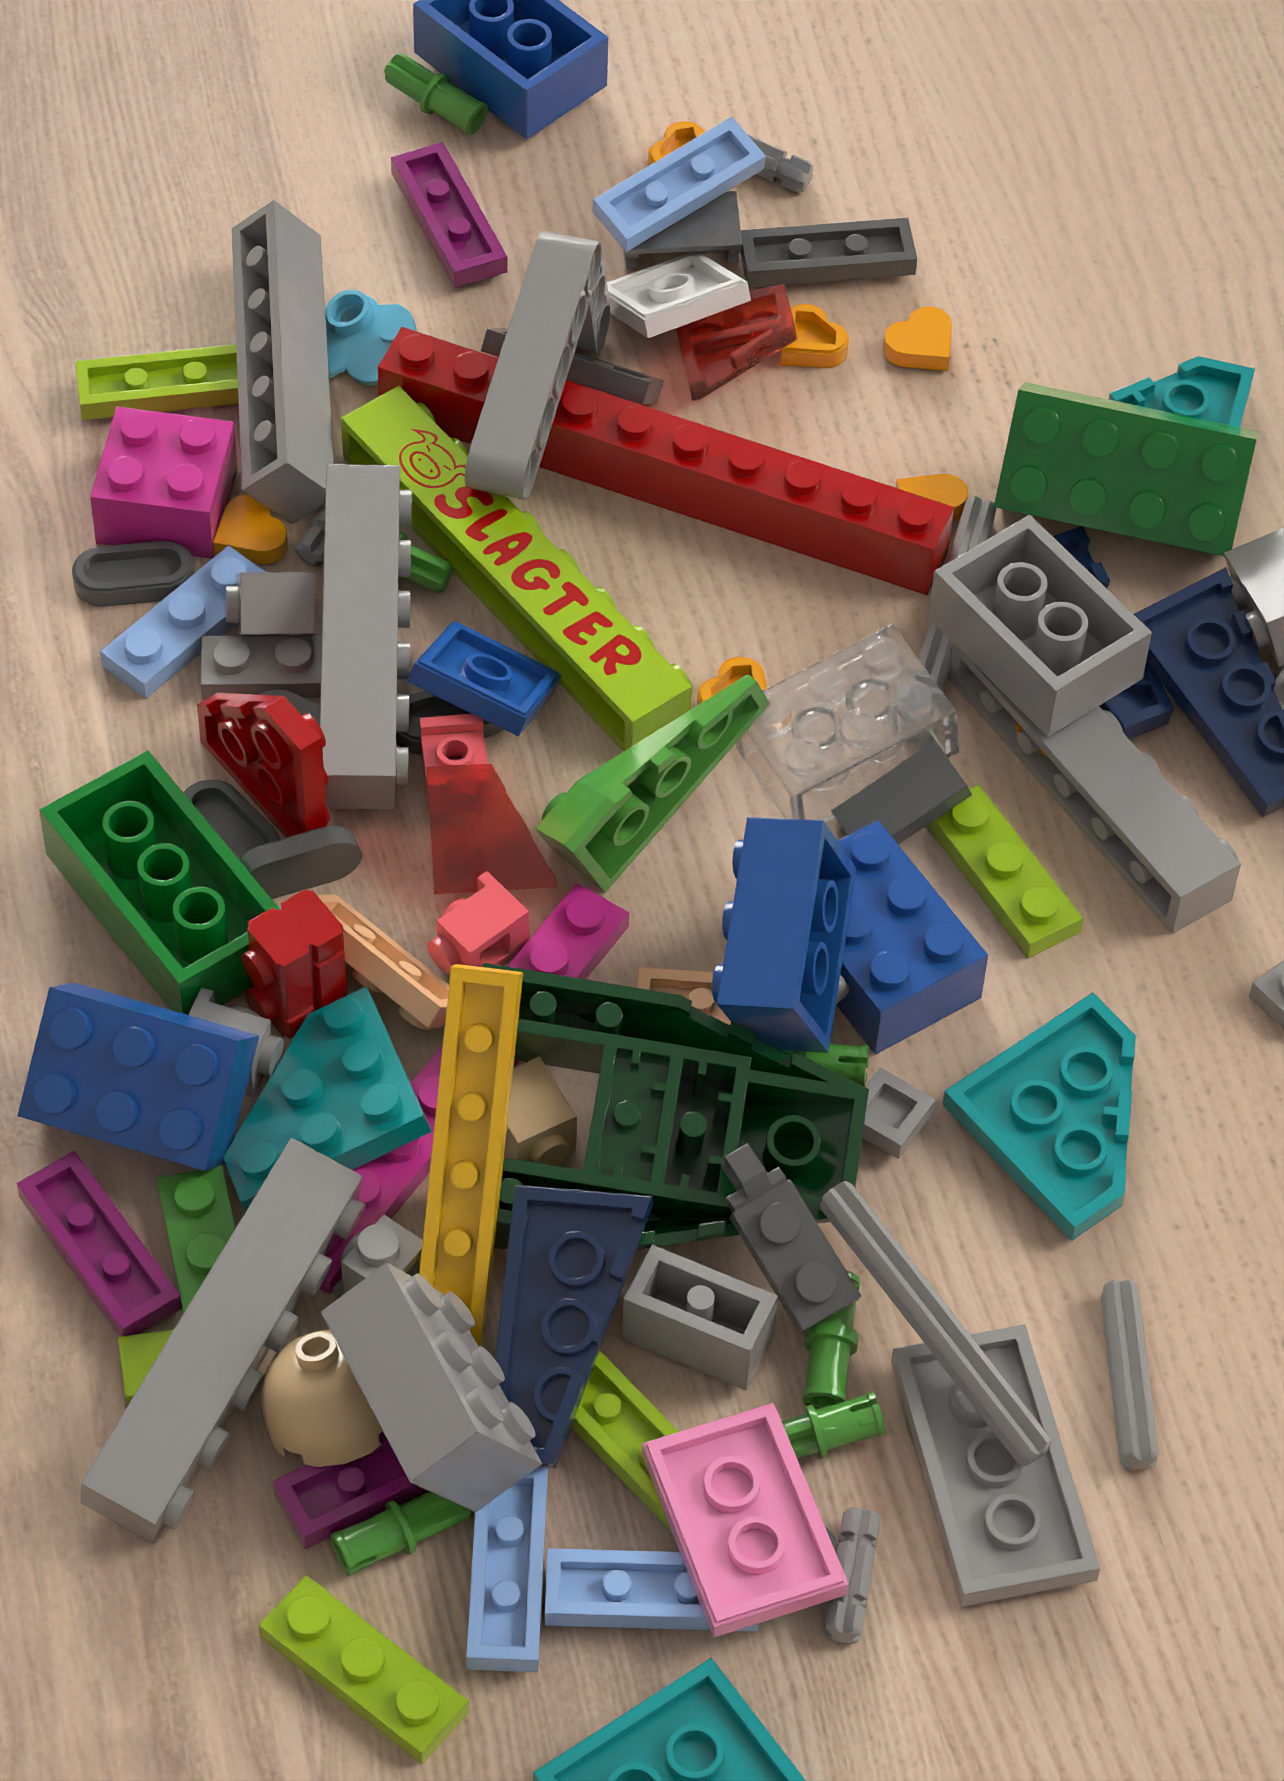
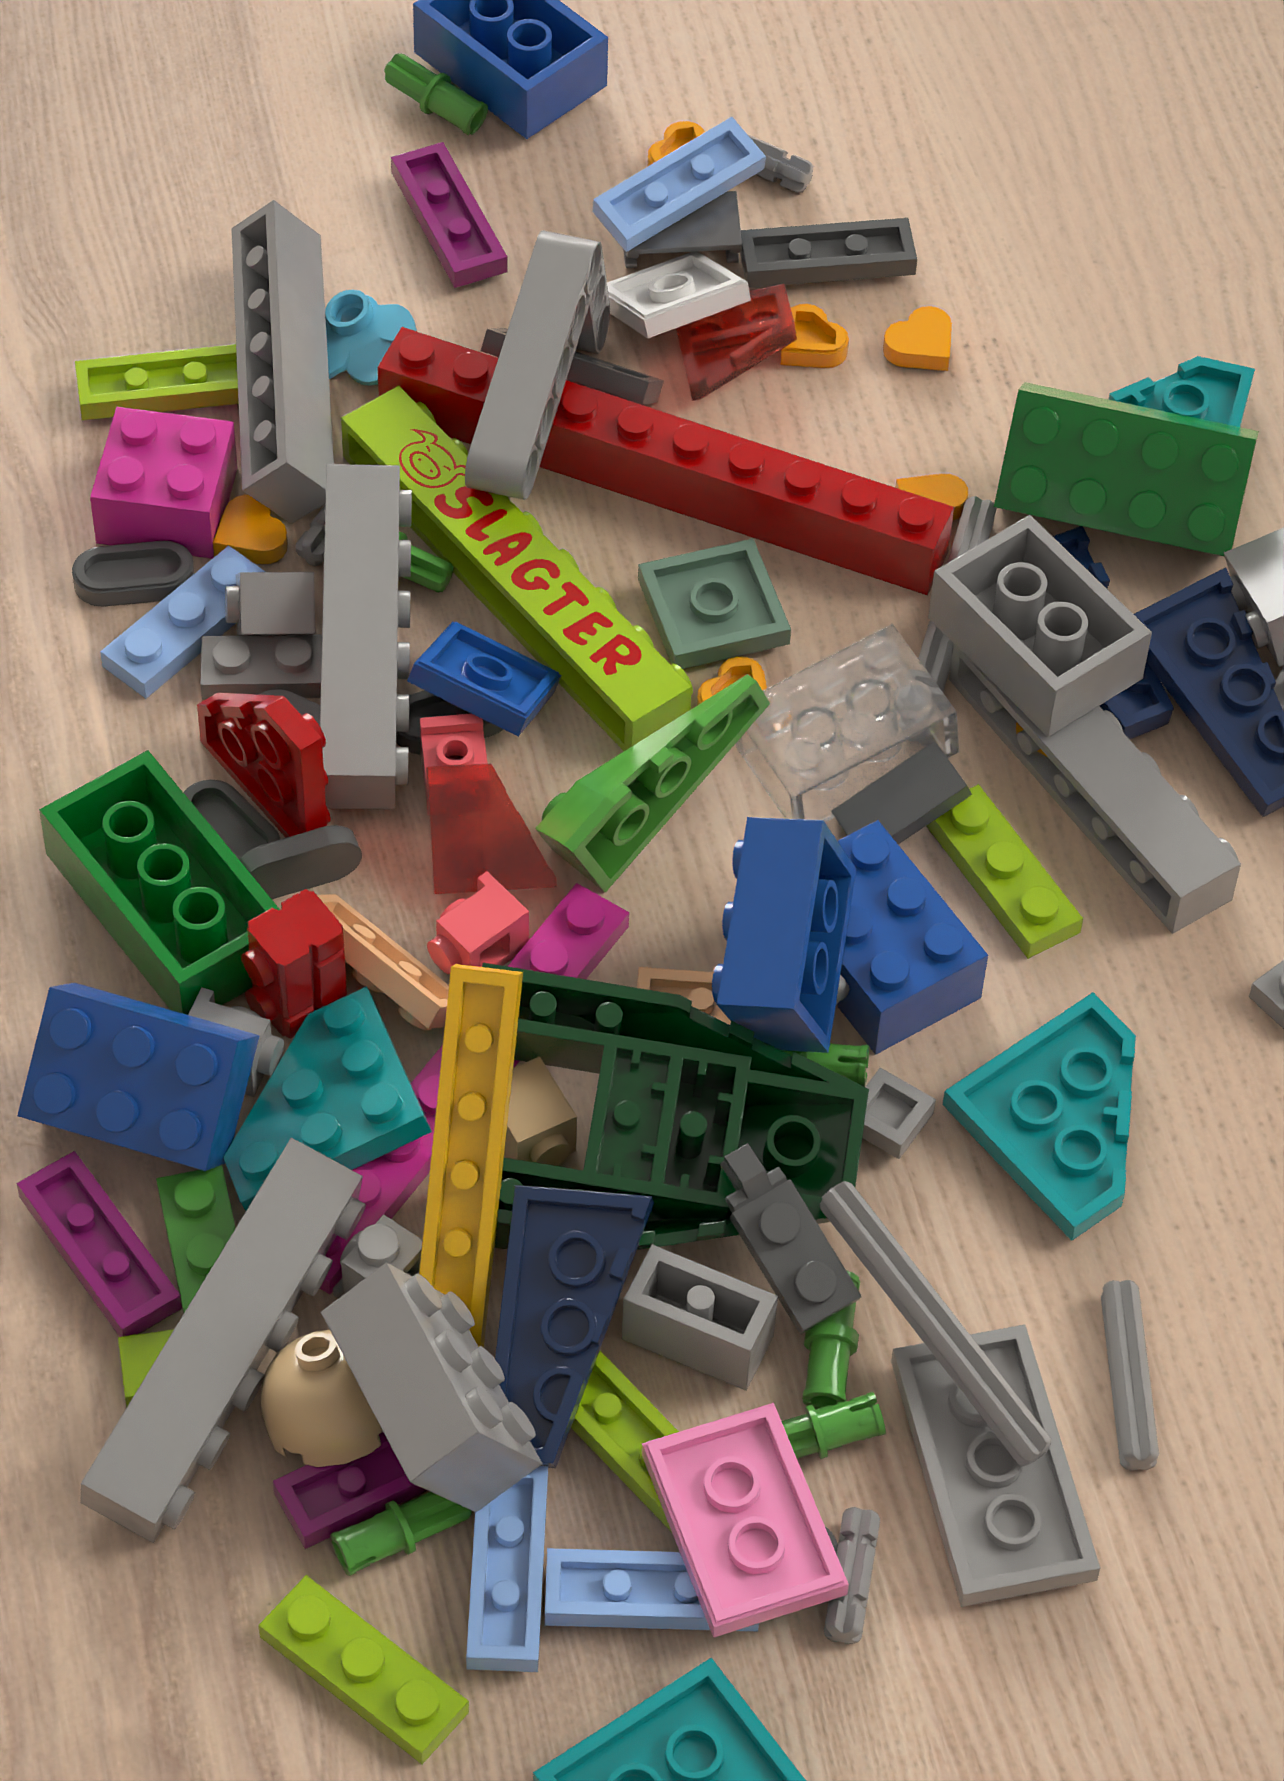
(714, 604): none -> sand green plate

